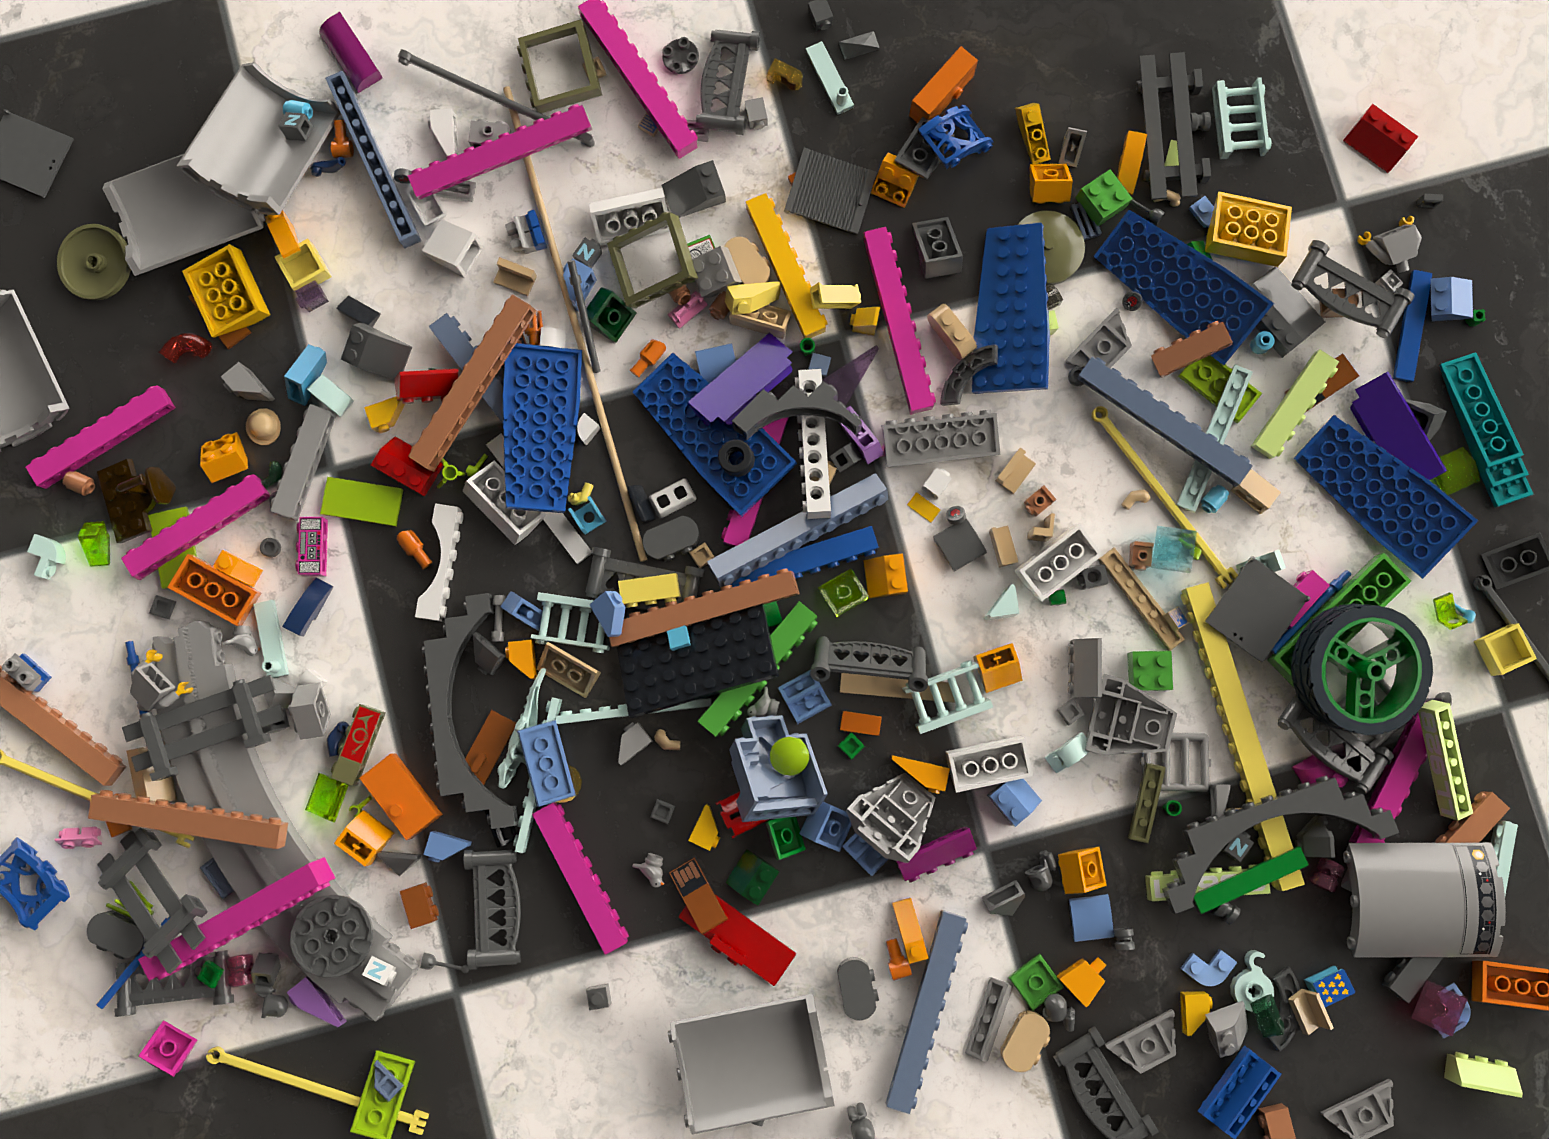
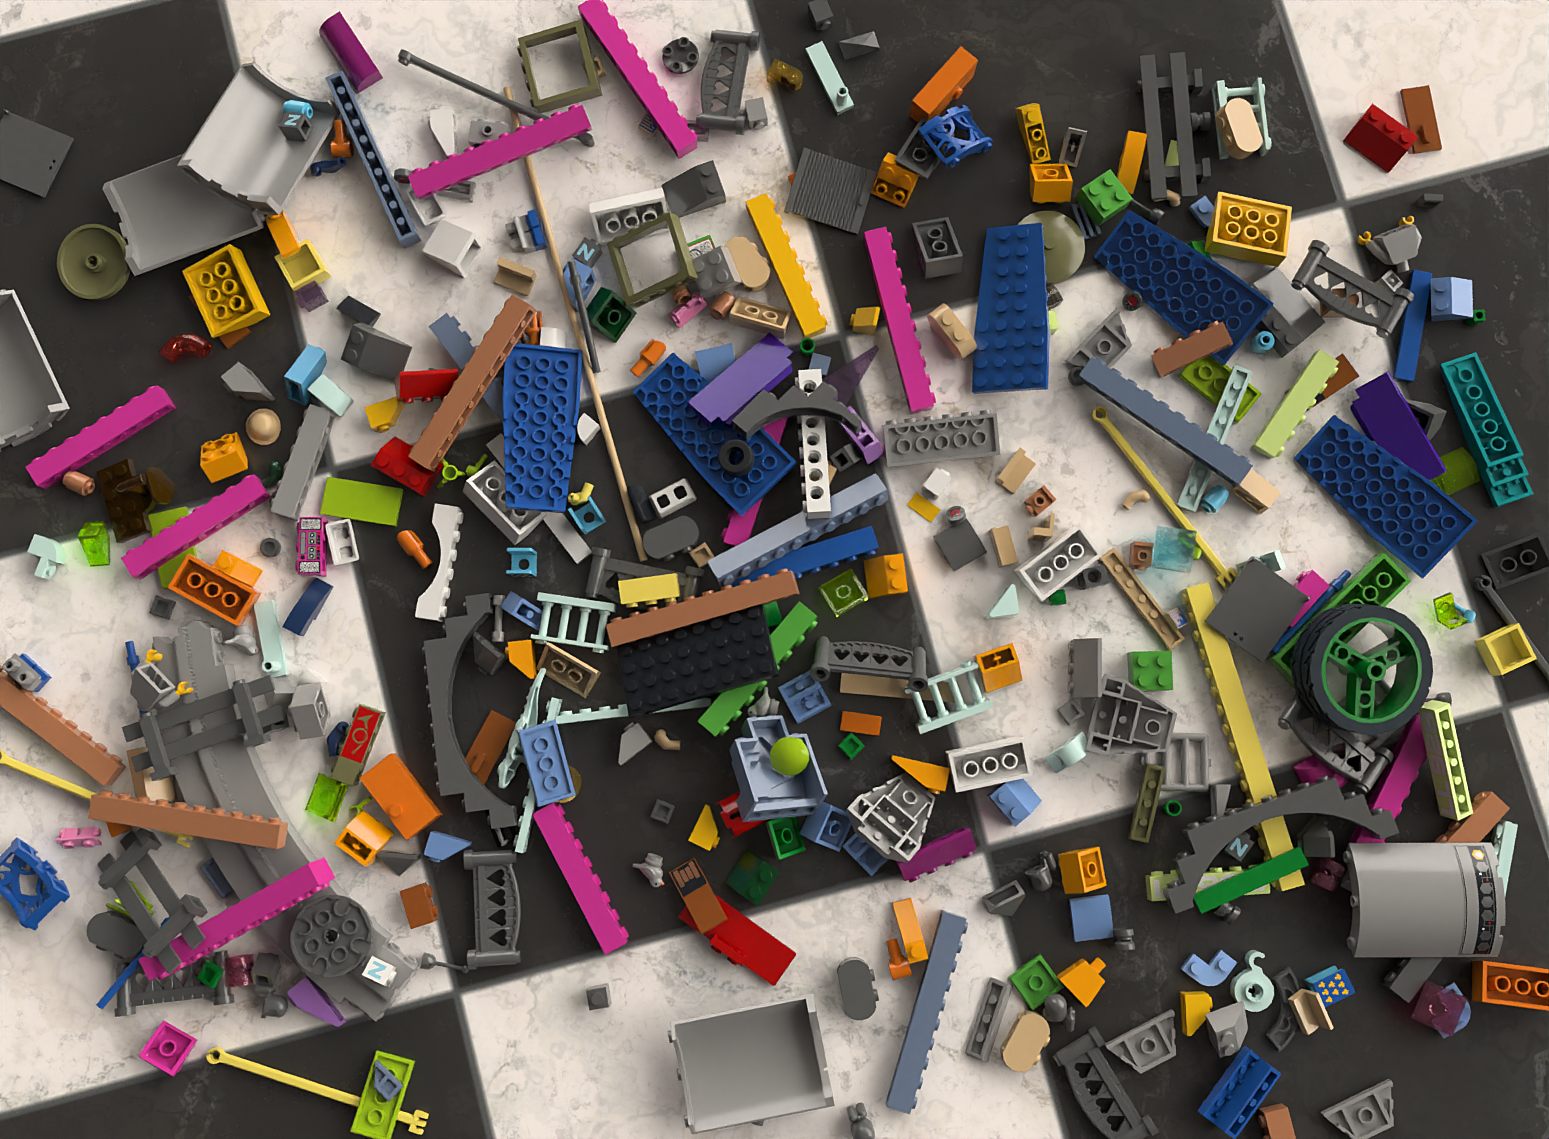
(336, 545): none -> white piece
(519, 554): none -> medium azure piece
(609, 612): medium blue slope -> none
(678, 638): medium azure tile -> none
(751, 297): light yellow slope -> none
(835, 296): light yellow window -> none
(965, 370): dark grey tile -> none
(1238, 128): none -> tan brick
(1268, 1016): clear green slope -> none
(1421, 118): none -> dark orange piece
(1482, 1074): yellowish green slope -> none

